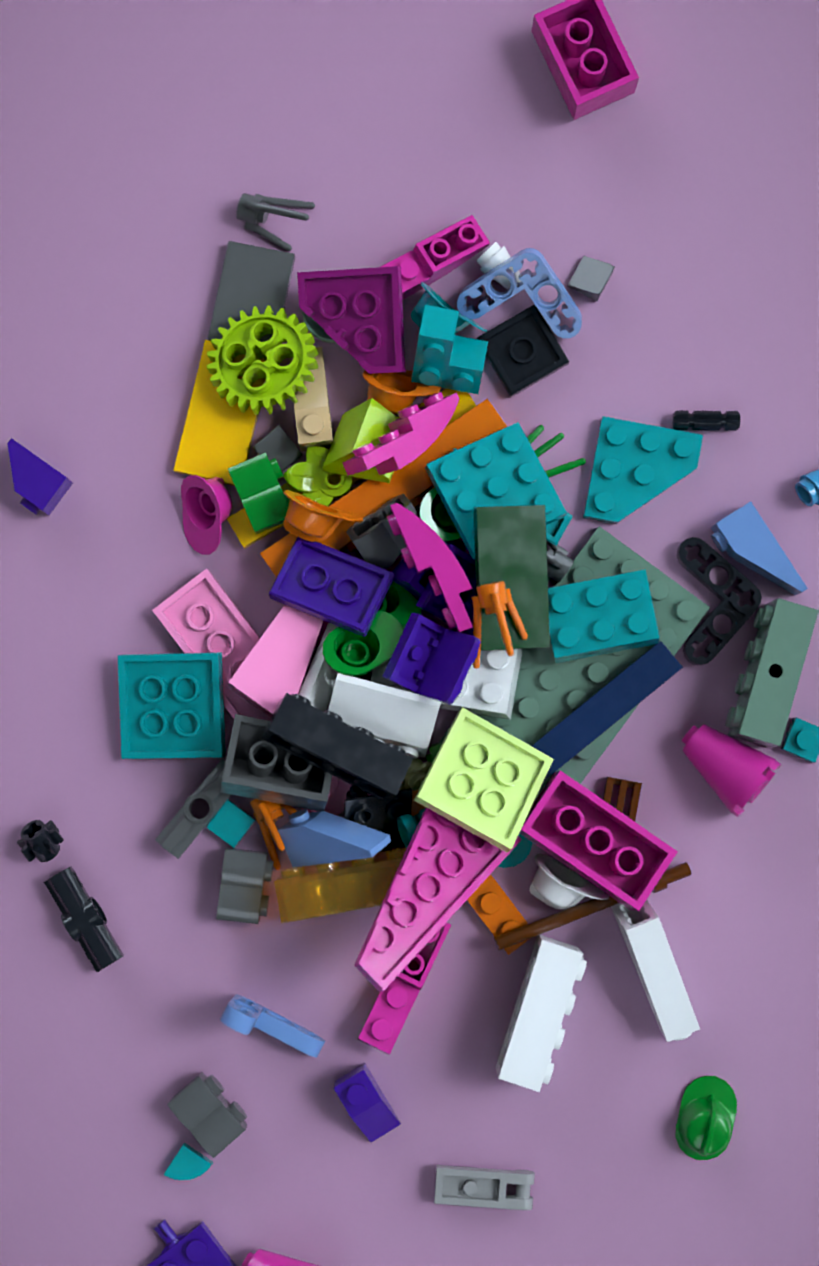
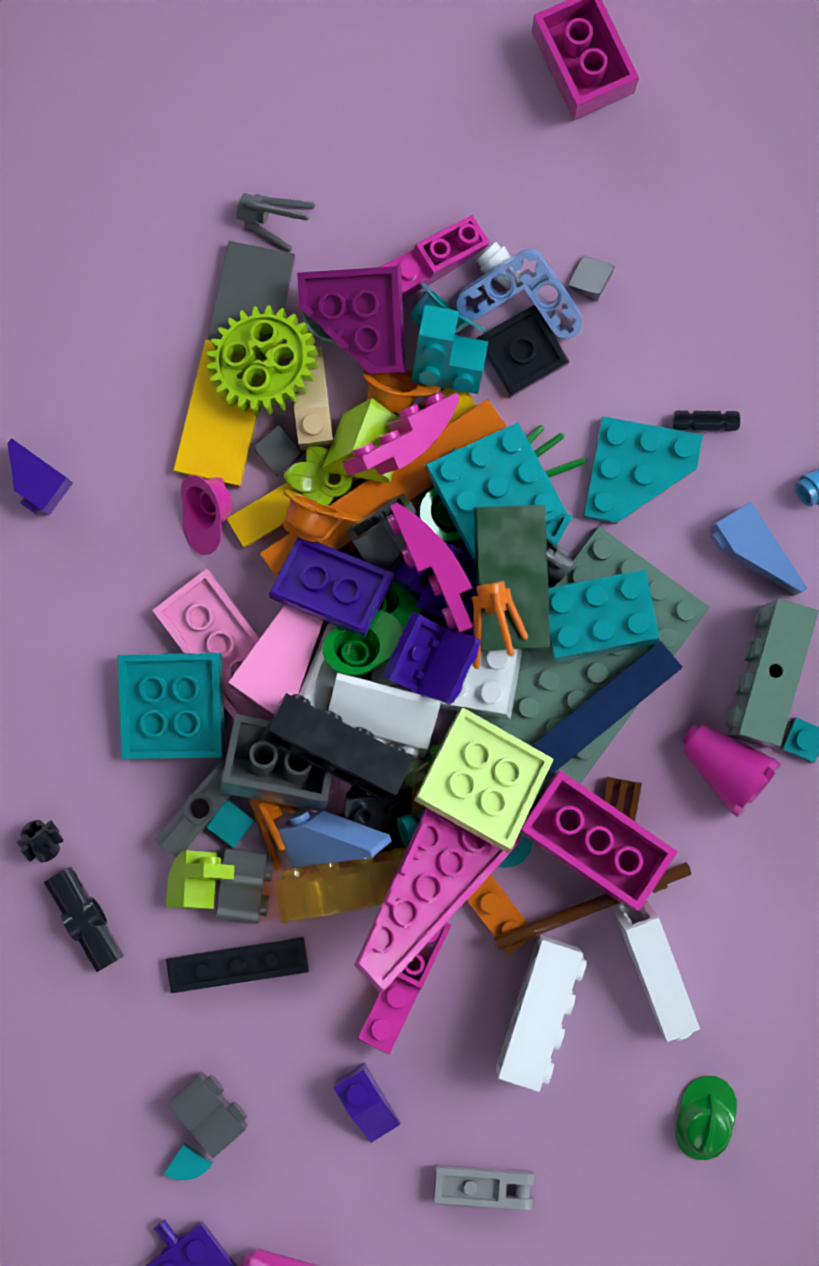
(193, 879): none -> lime brick
(237, 965): none -> black tile
(244, 1014): medium blue beam -> none
(260, 491): green brick -> none
(560, 885): white piece -> none
(728, 605): black beam -> none

